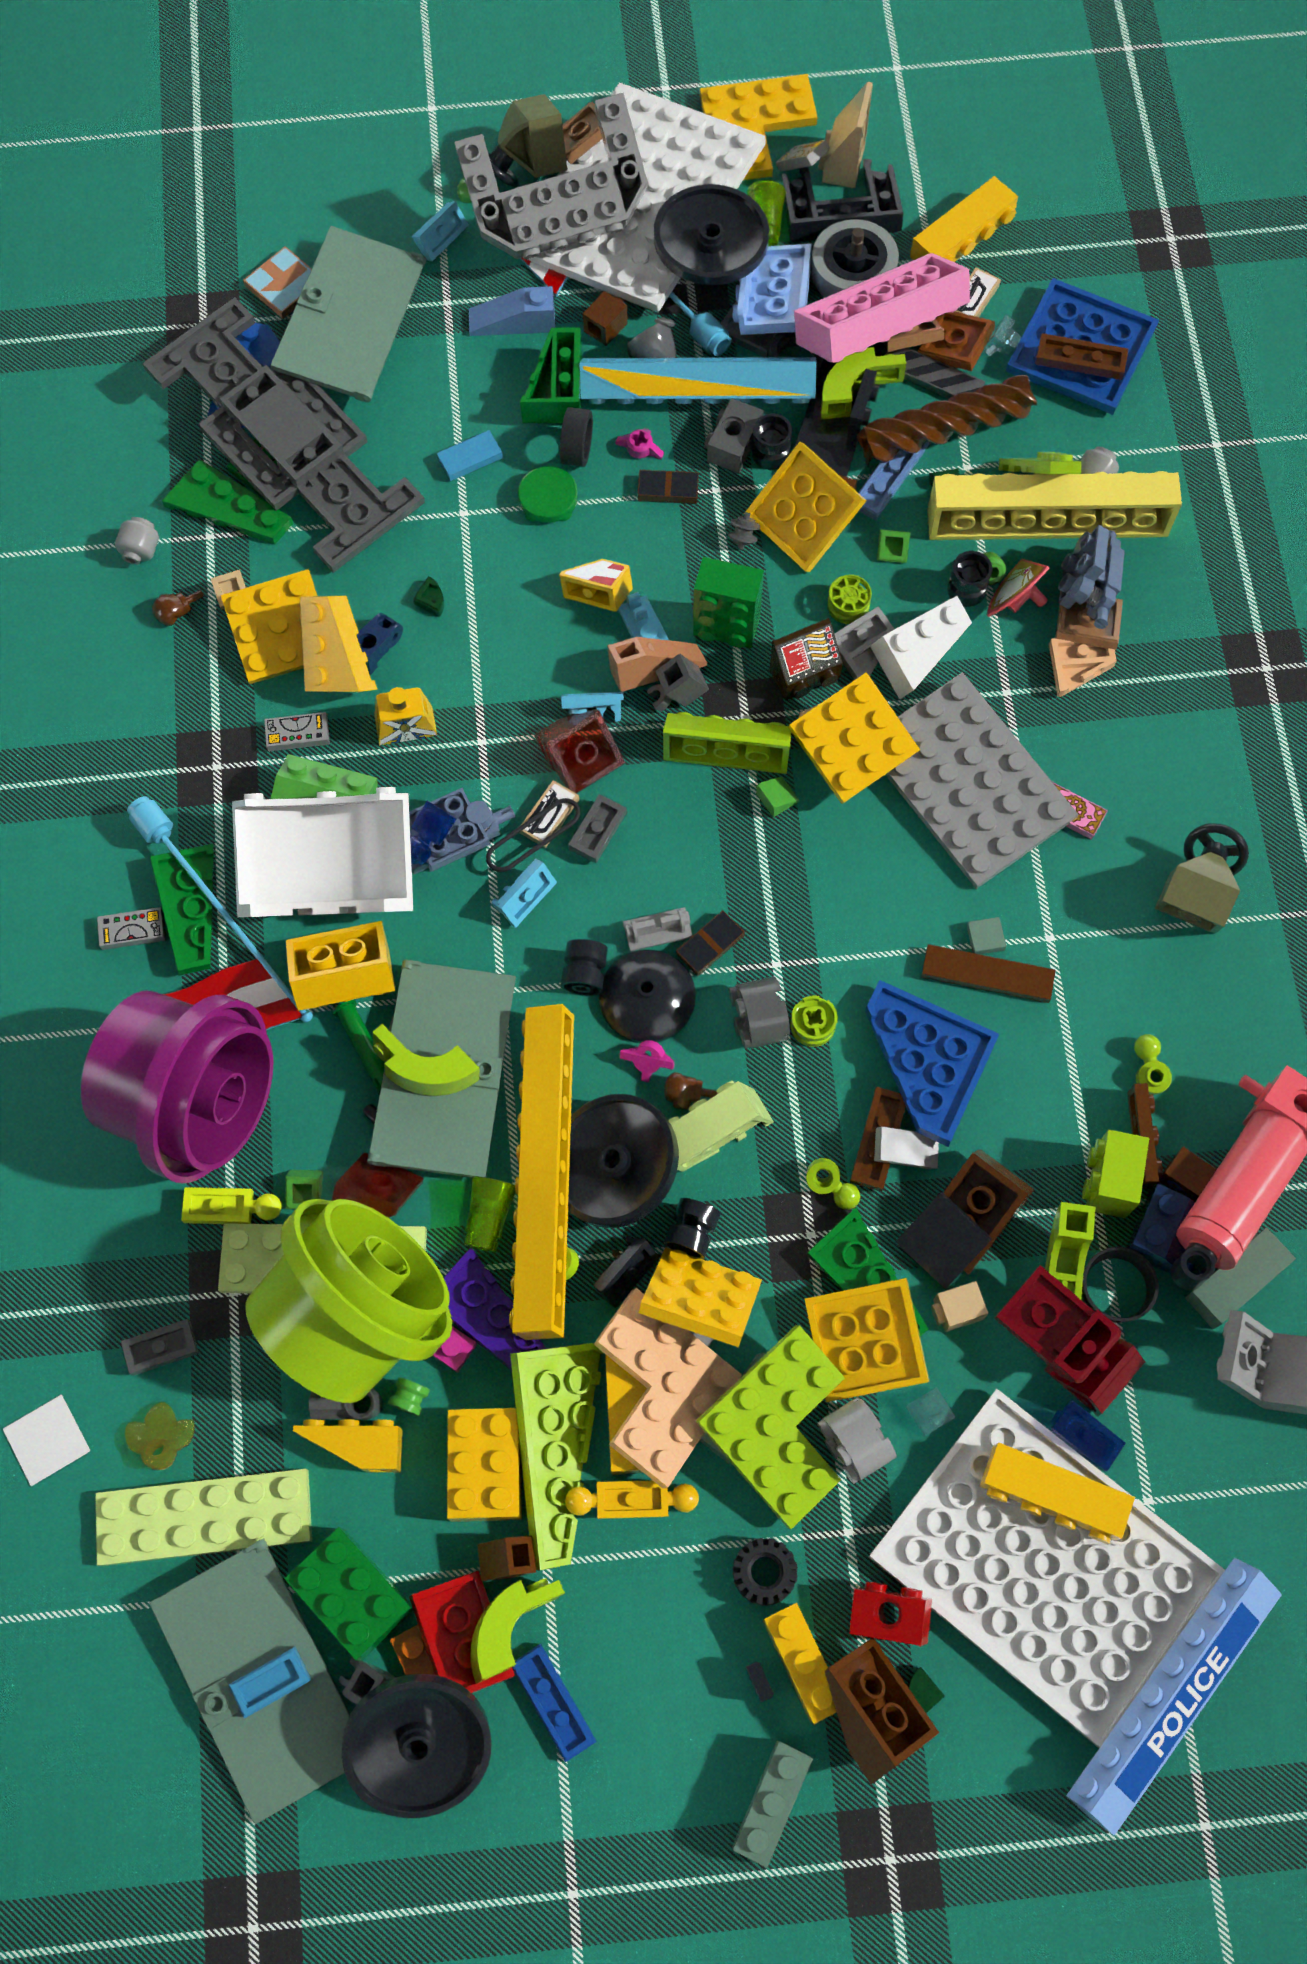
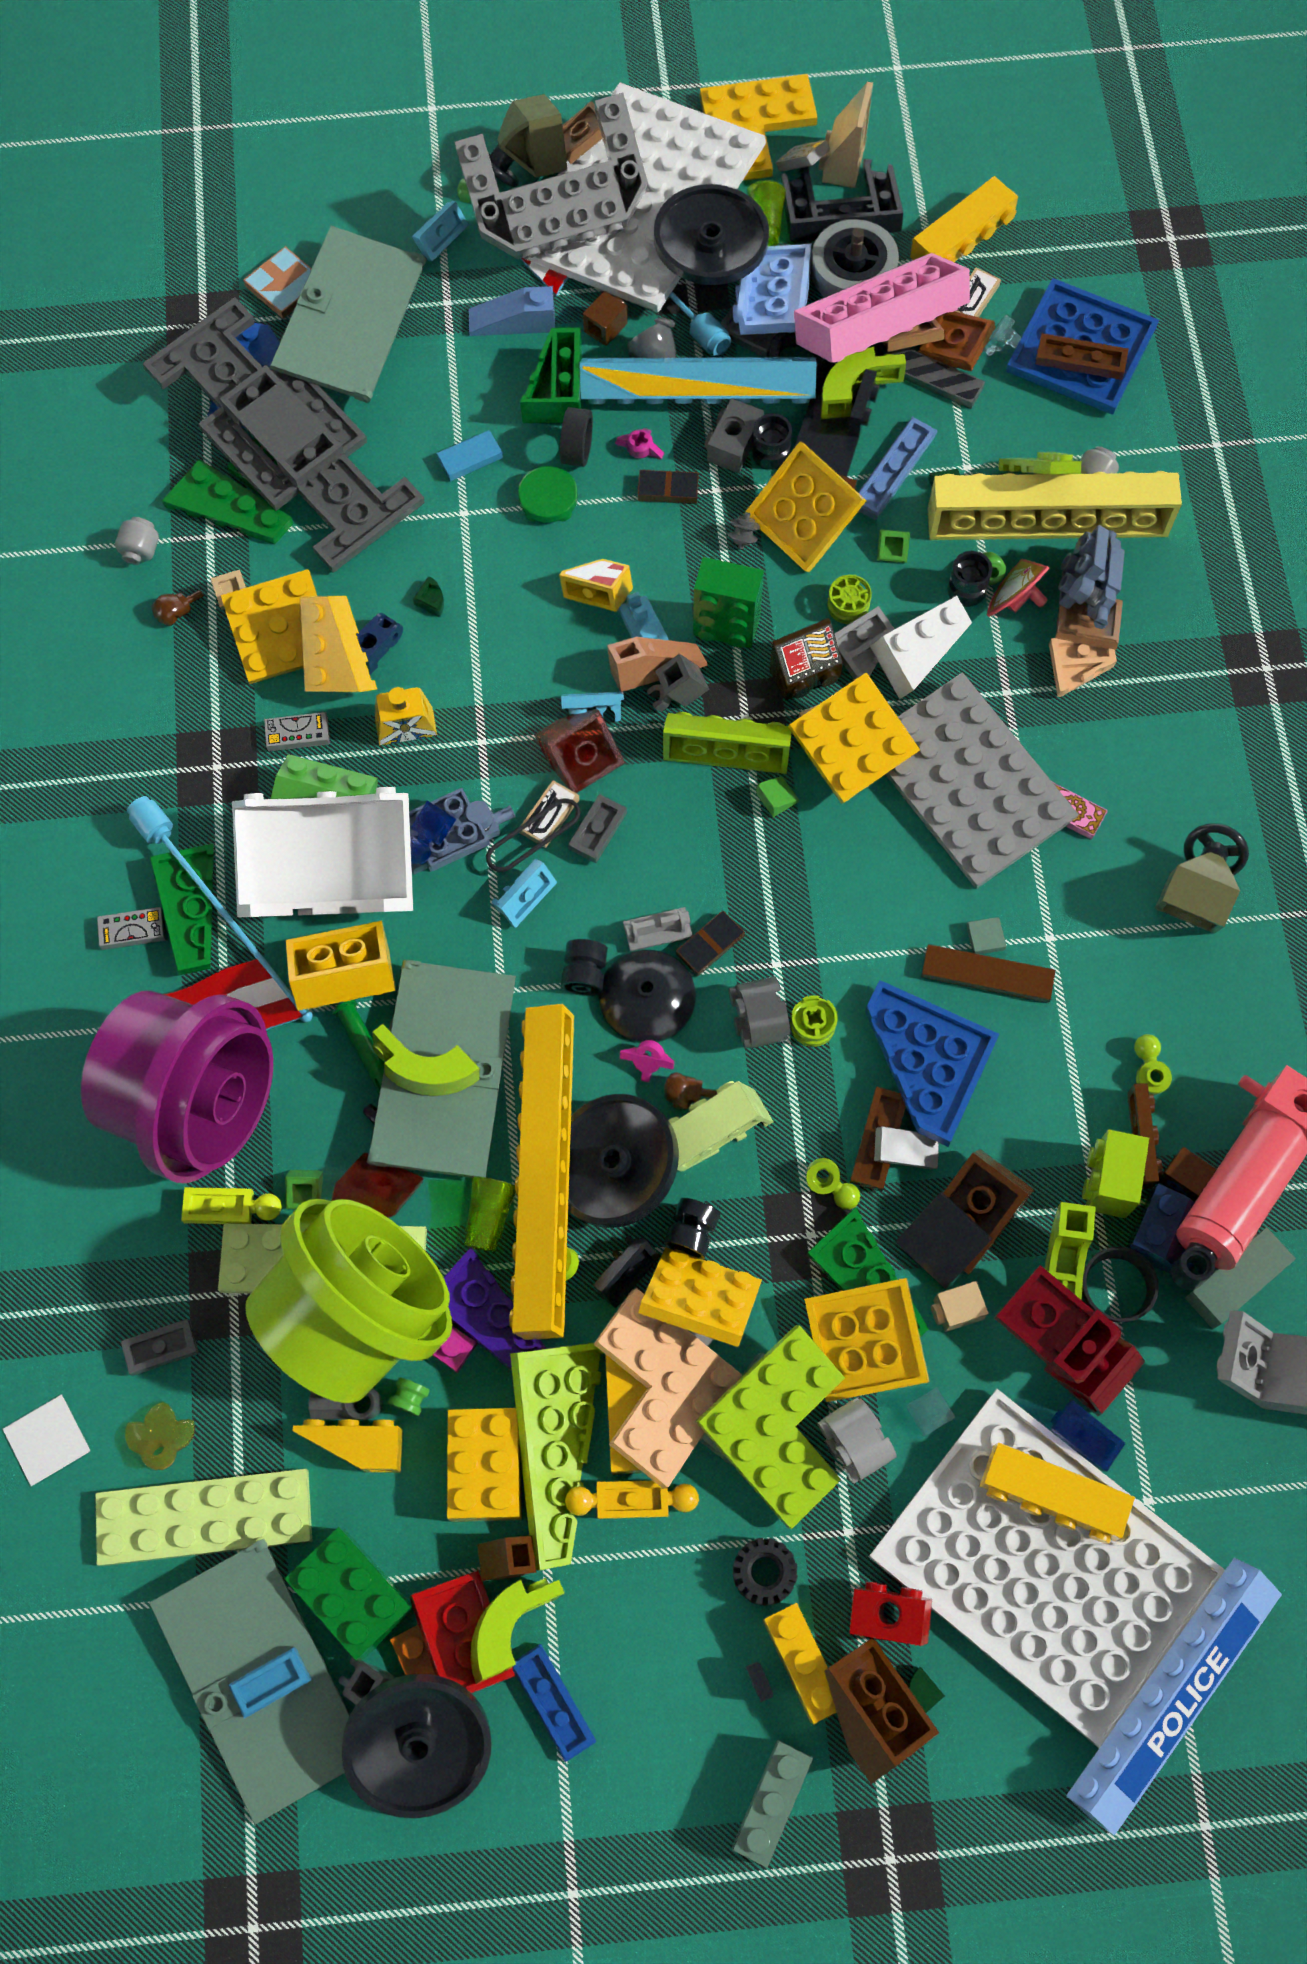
(940, 419): reddish brown piece -> none

